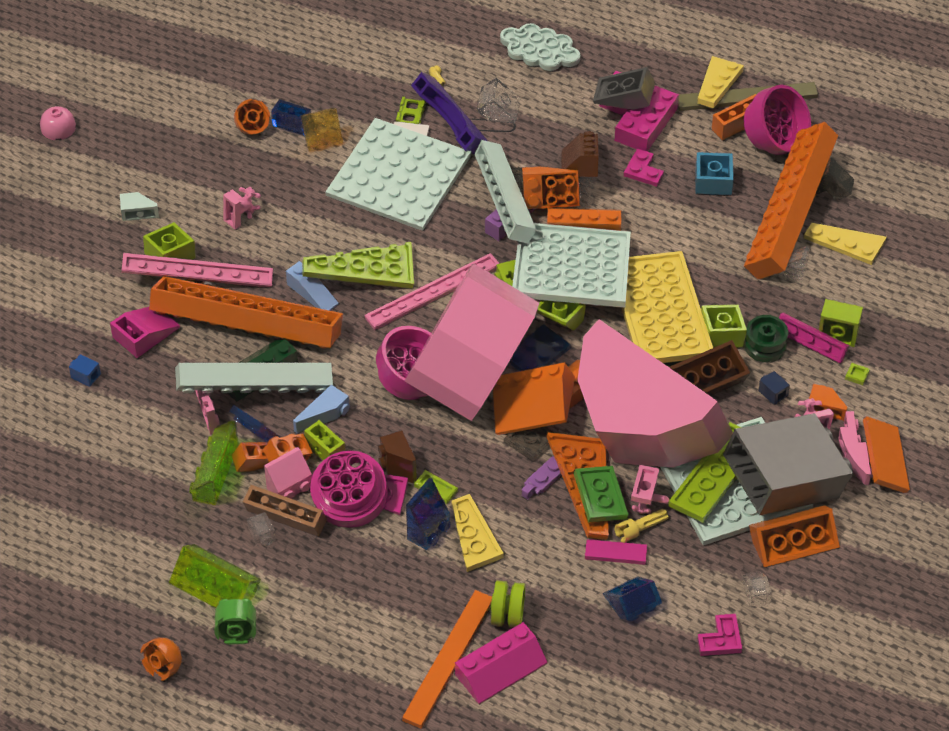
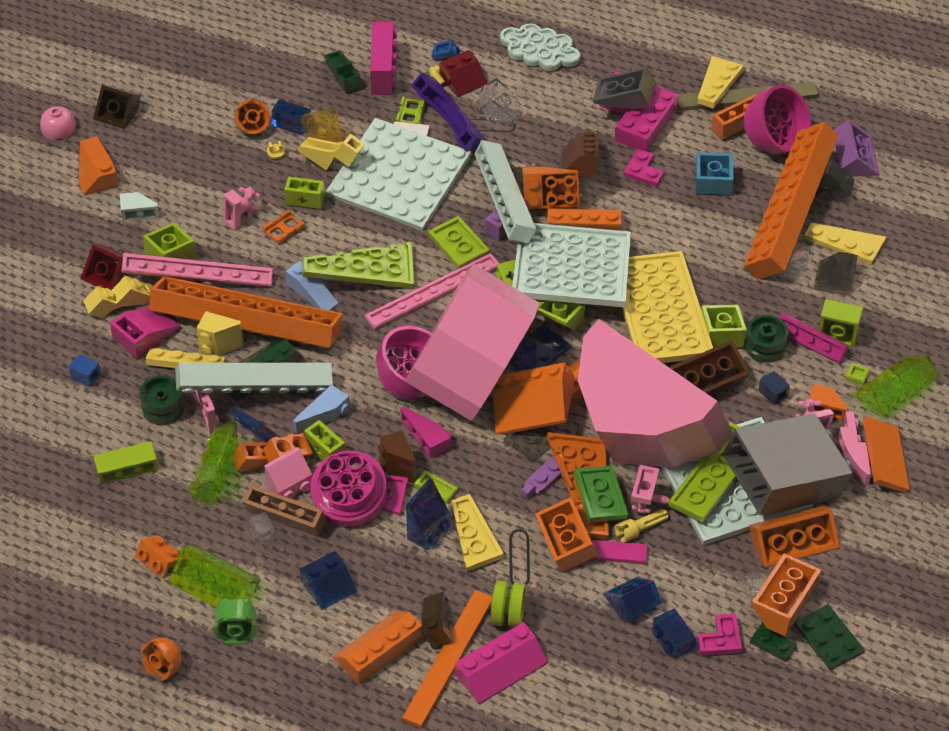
(95, 167): none -> orange wedge
(103, 267): none -> dark red slope
(116, 106): none -> dark brown slope
(125, 293): none -> light yellow arch
(125, 462): none -> lime brick
(157, 555): none -> orange bracket
(160, 400): none -> dark green wheel
(171, 359): none -> light yellow plate
(219, 334): none -> light yellow slope
(275, 151): none -> light yellow plate
(279, 224): none -> orange piece
(304, 192): none -> lime brick
(326, 152): none -> light yellow arch
(327, 580): none -> clear blue slope
(343, 71): none -> dark green slope
(380, 645): none -> orange slope
(383, 58): none -> dark pink brick
(427, 432): none -> dark pink slope
(436, 621): none -> dark brown slope
(445, 49): none -> blue bracket
(458, 242): none -> lime plate
(462, 73): none -> dark red slope
(510, 555): none -> black piece
(566, 534): none -> orange brick
(673, 633): none -> clear blue brick
(772, 643): none -> dark green plate
(785, 593): none -> orange slope
(829, 637): none -> dark green plate
(836, 273): none -> clear smoke slope
(855, 150): none -> medium lavender slope
(896, 383): none -> clear neon green slope

